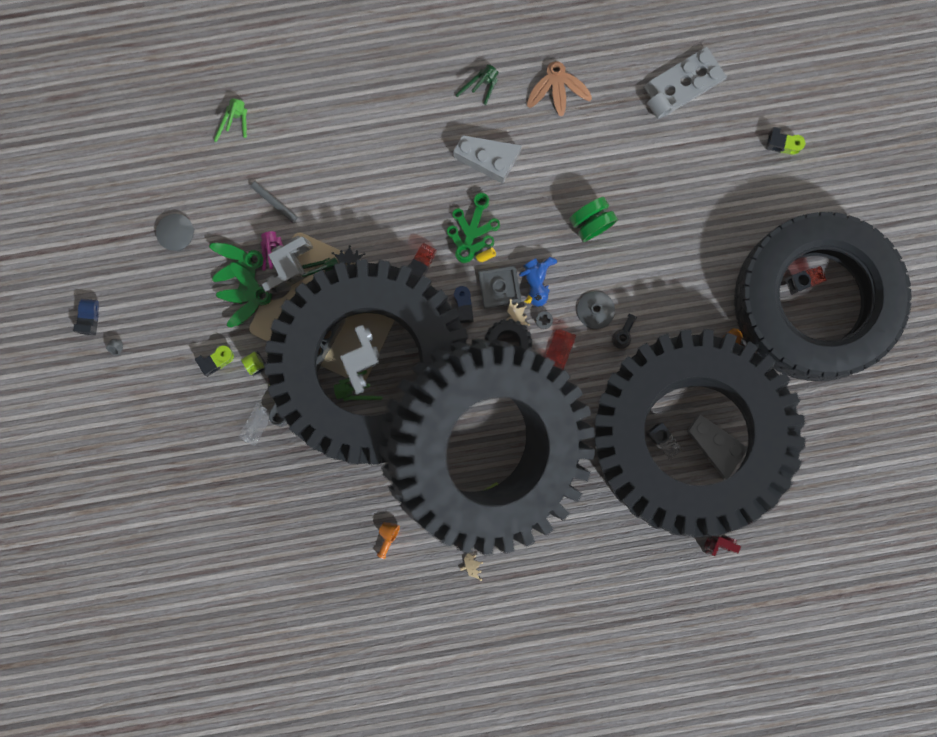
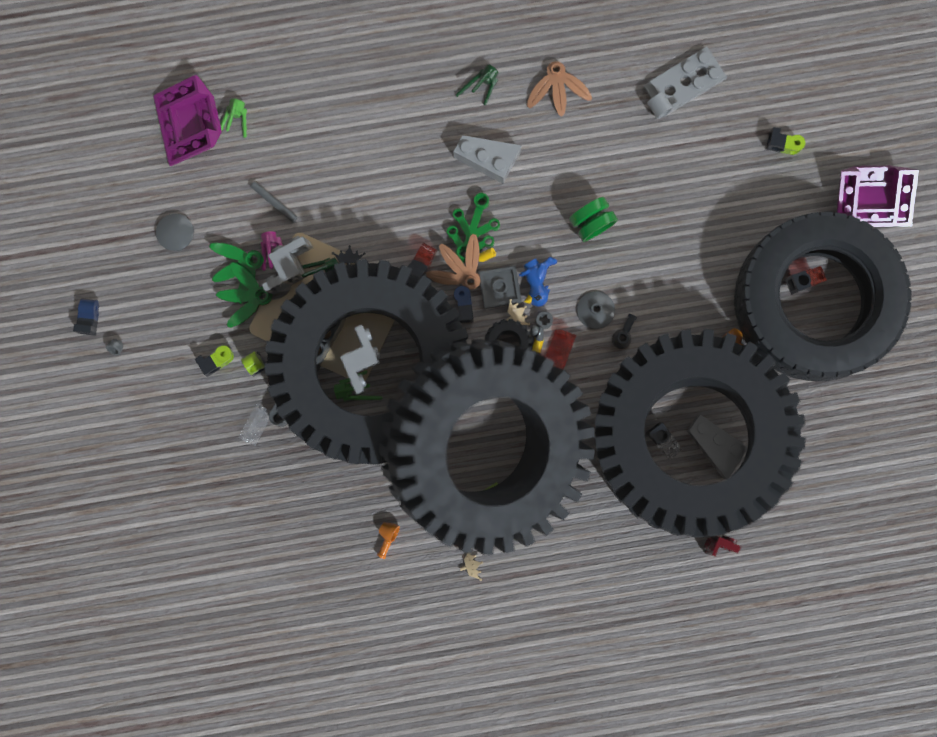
(187, 119): none -> magenta slope
(463, 272): none -> nougat plant
(539, 338): none -> arm
(878, 194): none -> magenta slope

